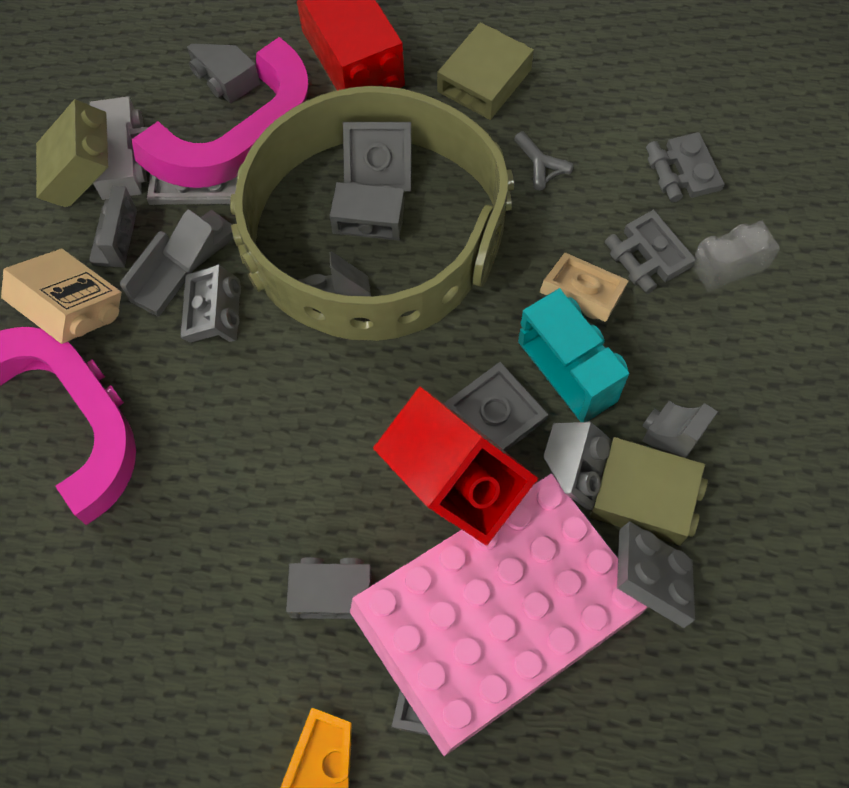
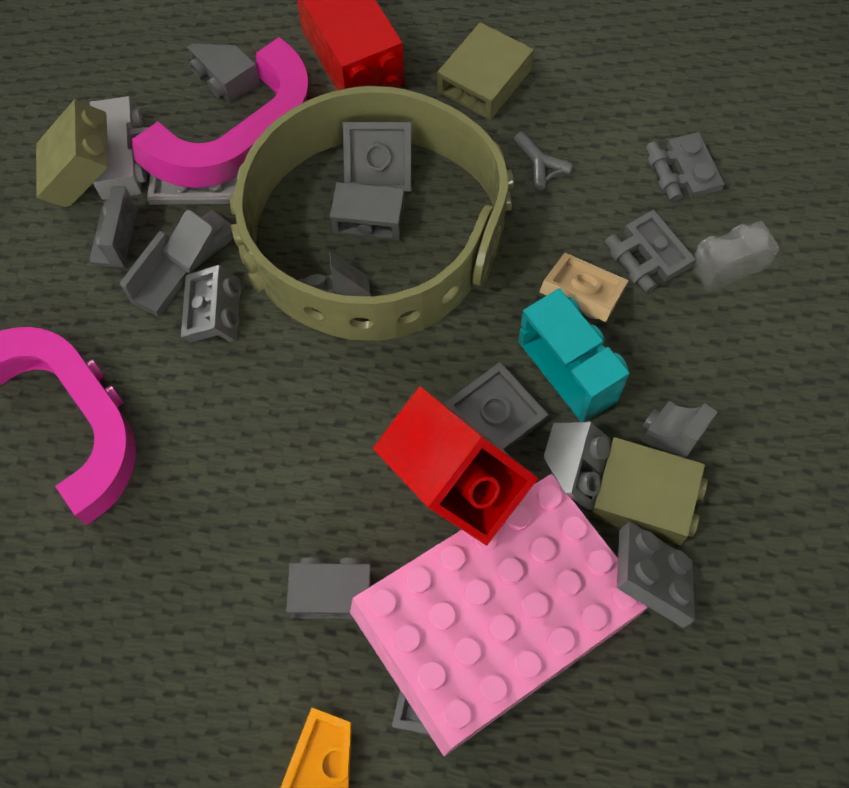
(60, 295): tan brick -> none

